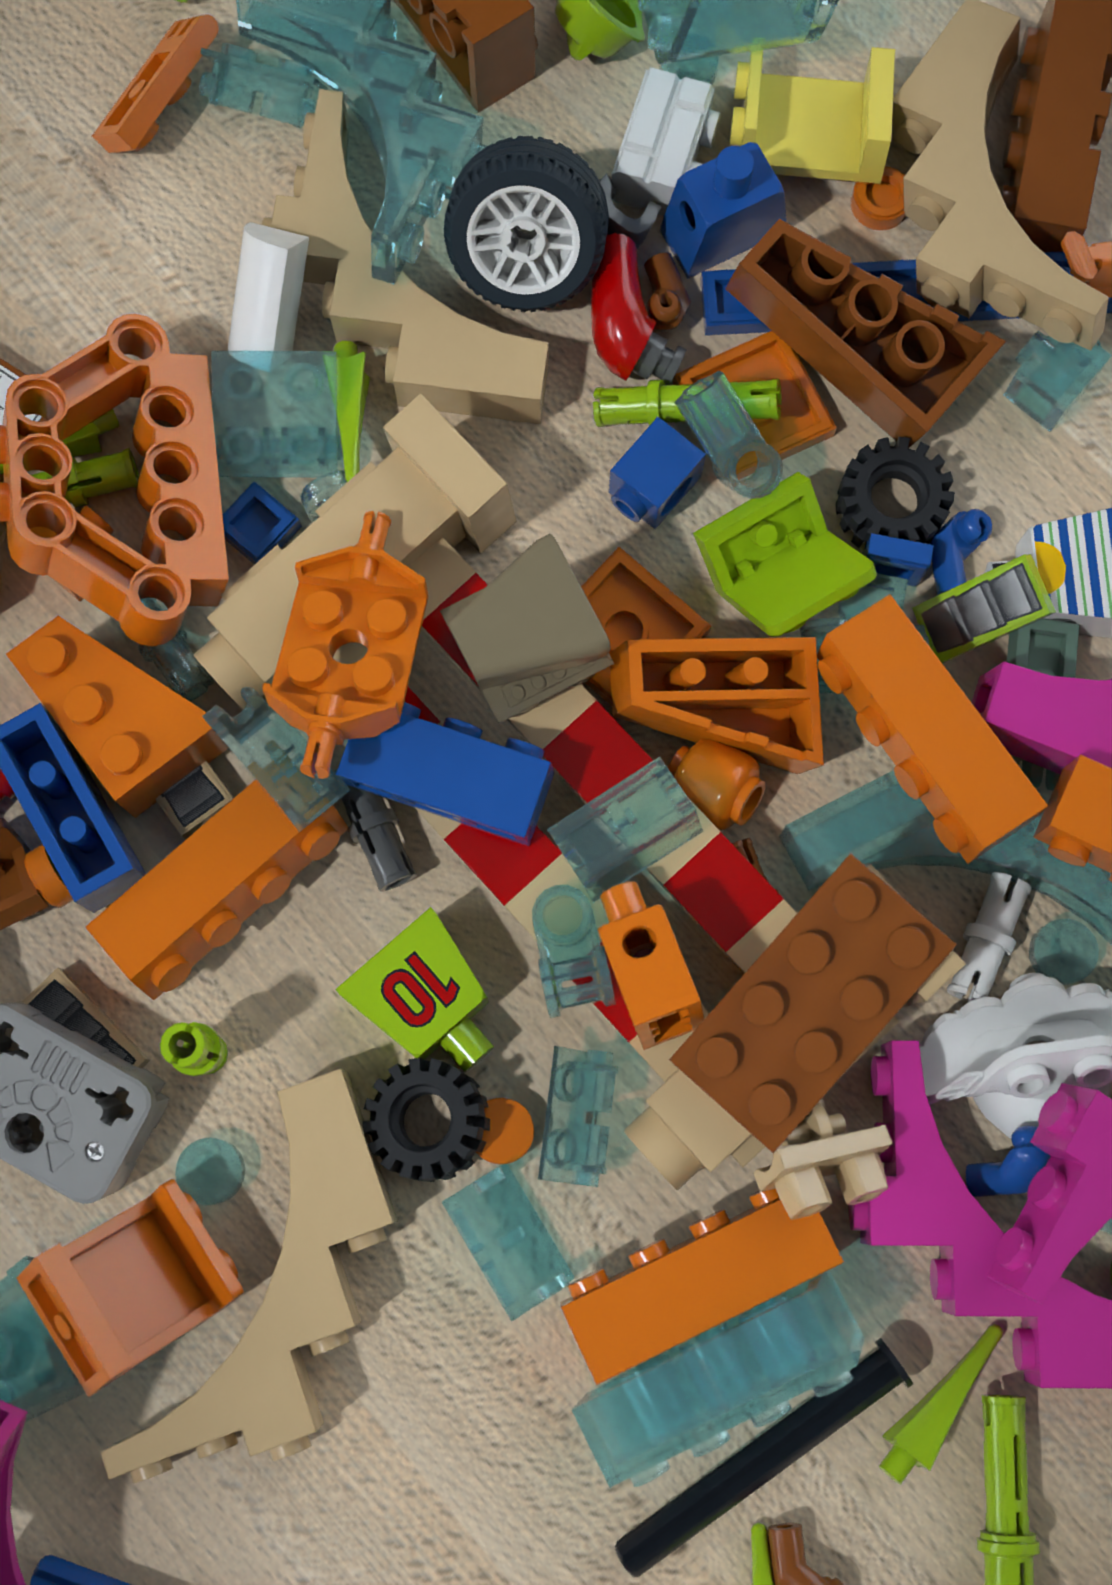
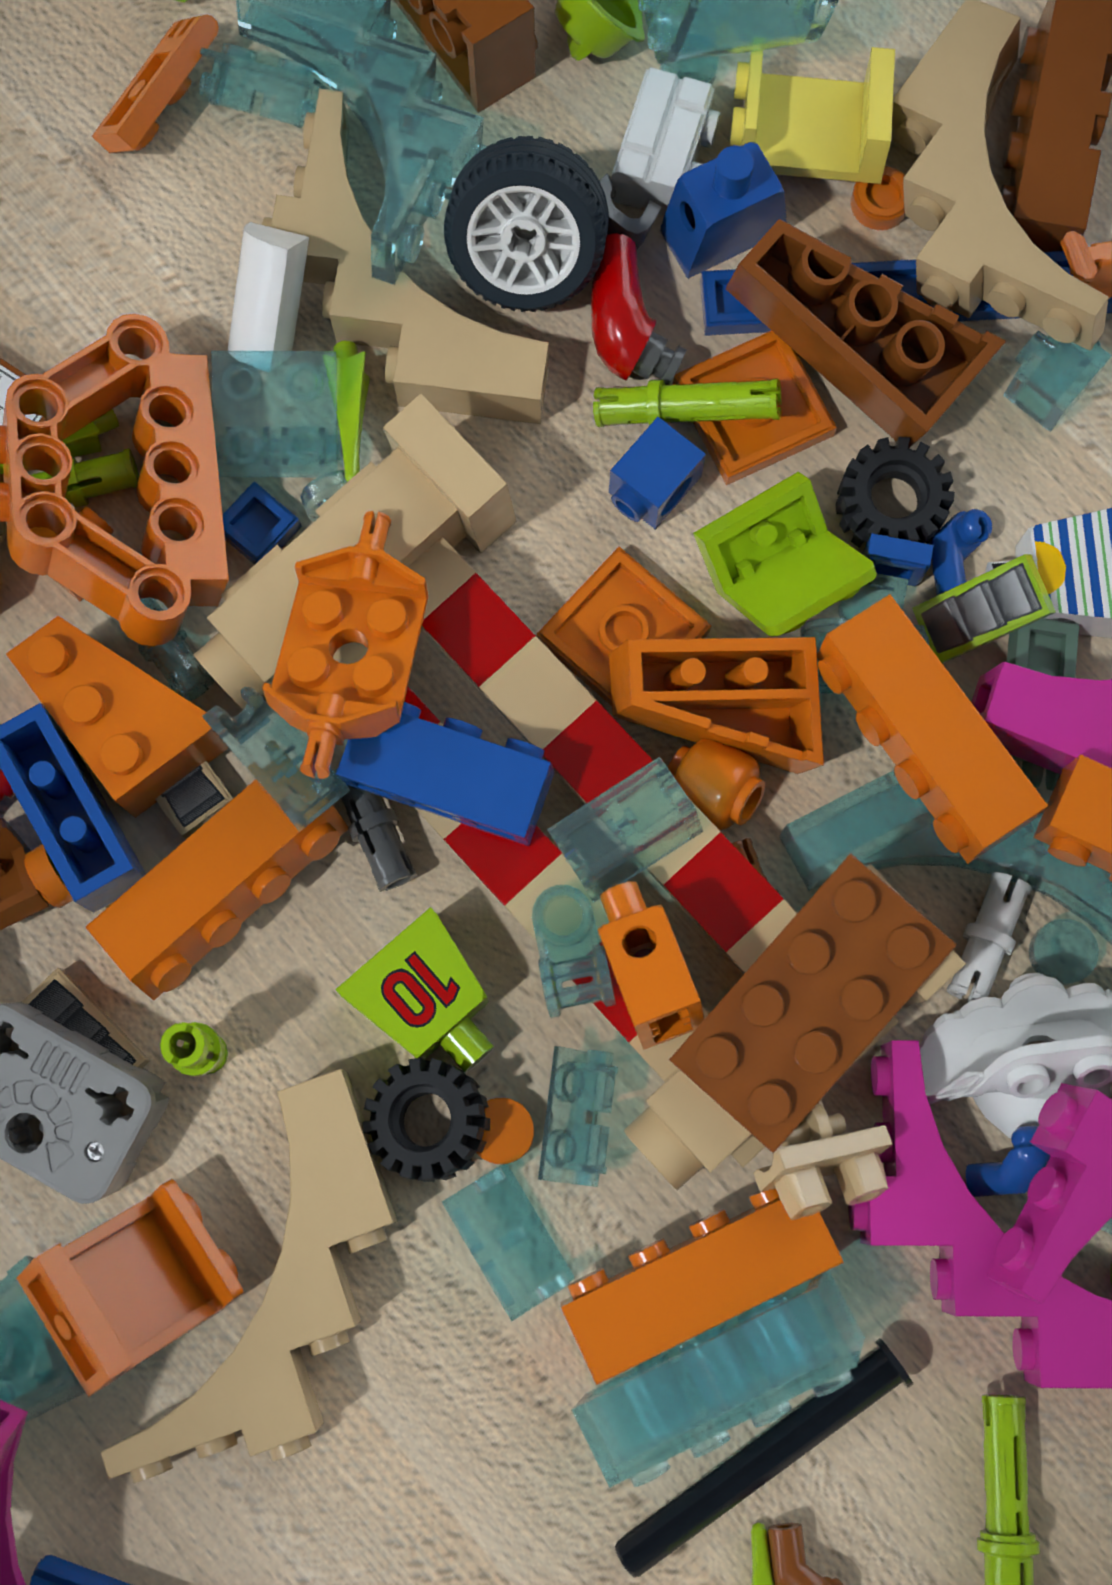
(210, 1171): clear light blue tile -> none
(529, 632): dark tan piece -> none
(670, 297): dark orange arm -> none
(727, 434): clear light blue piece -> none
(924, 1428): lime piece -> none

